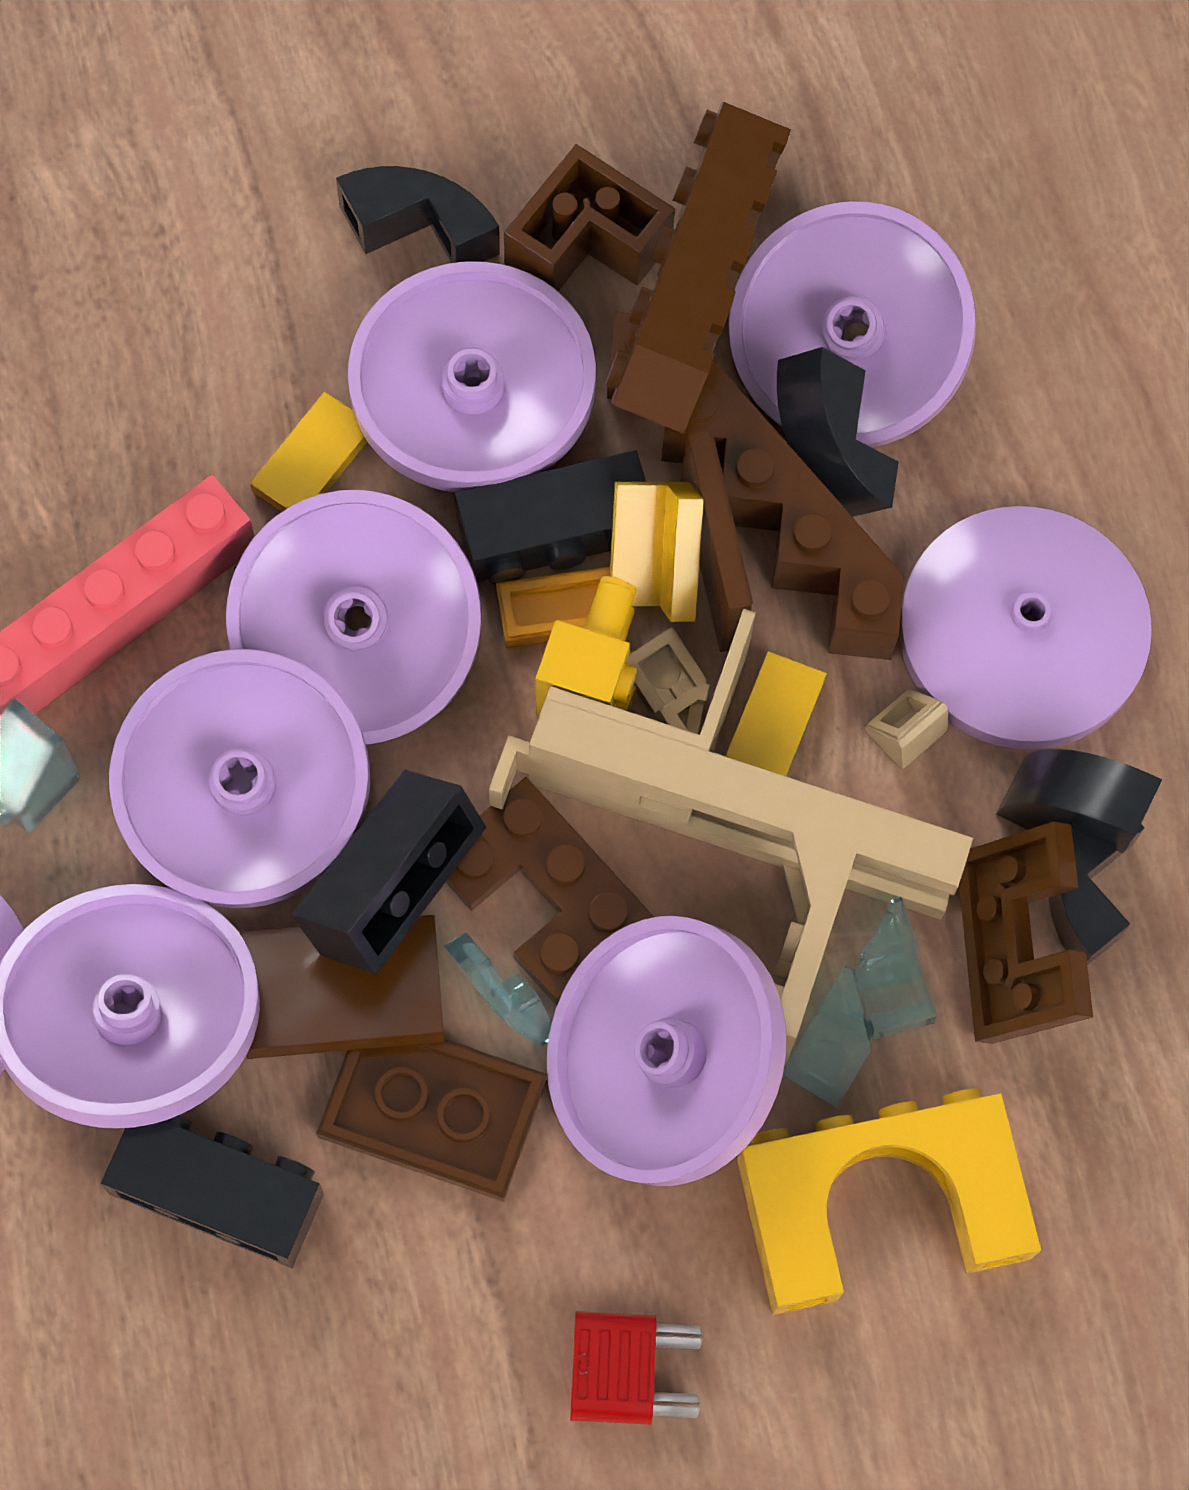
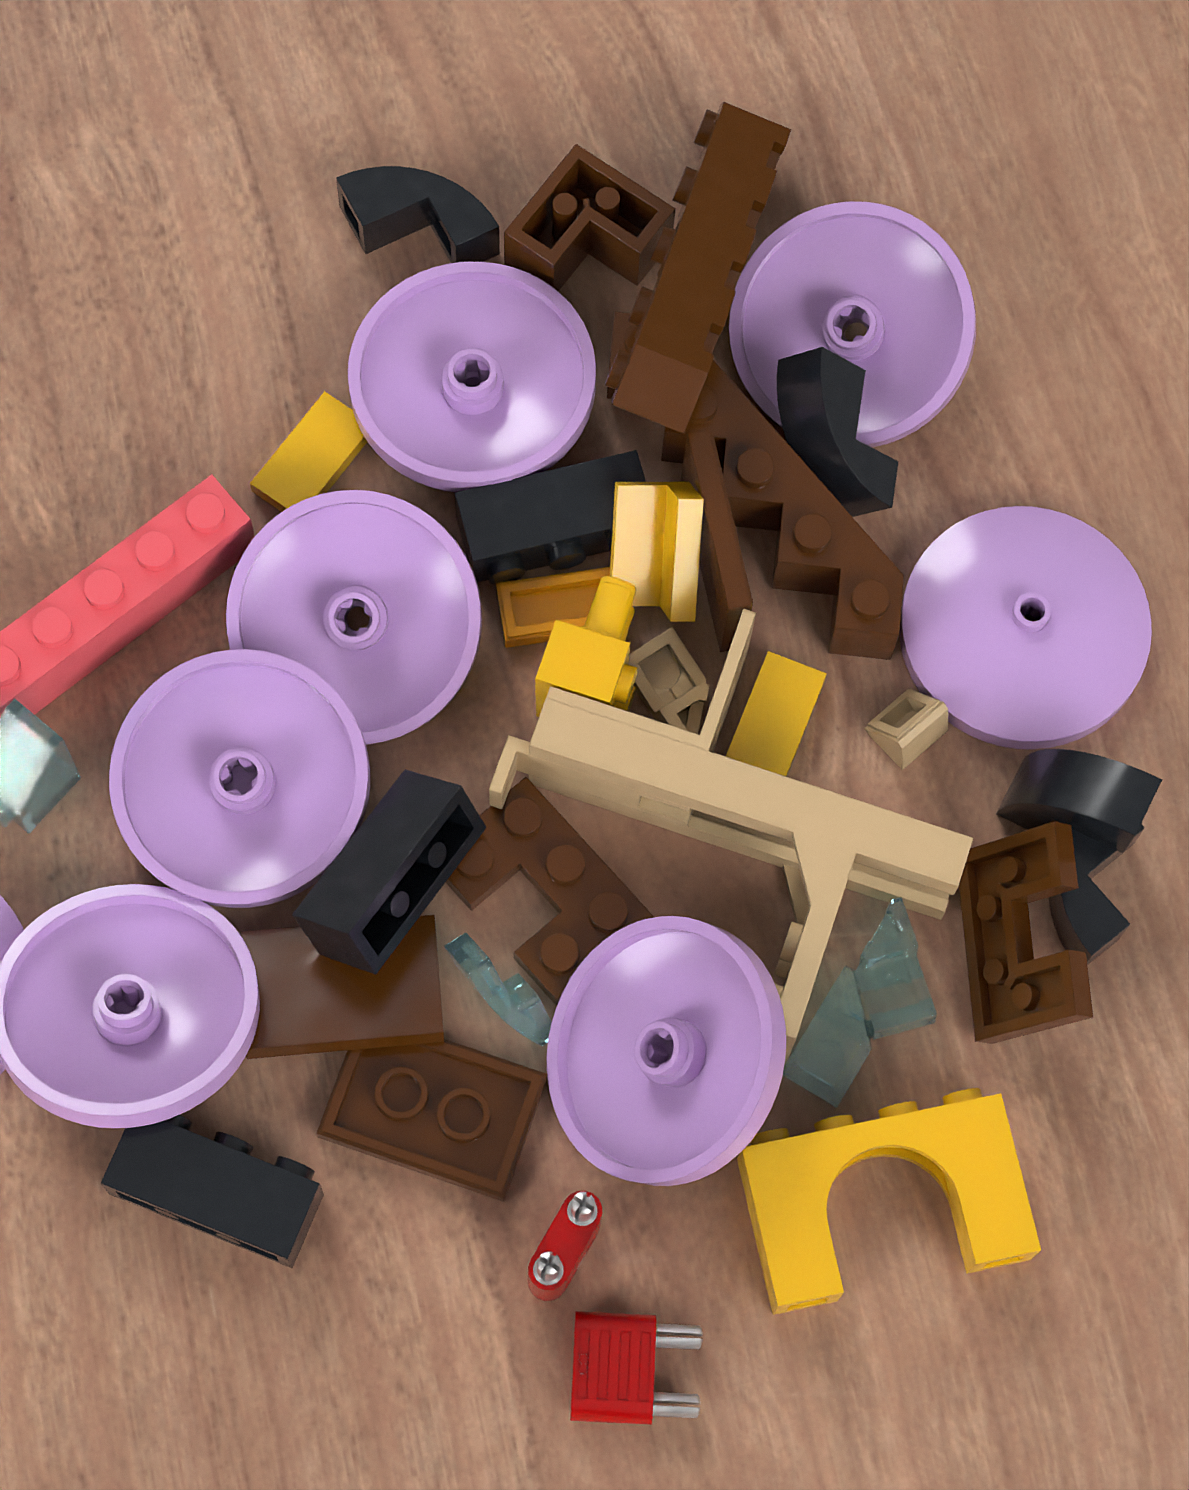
(564, 1245): none -> red piece

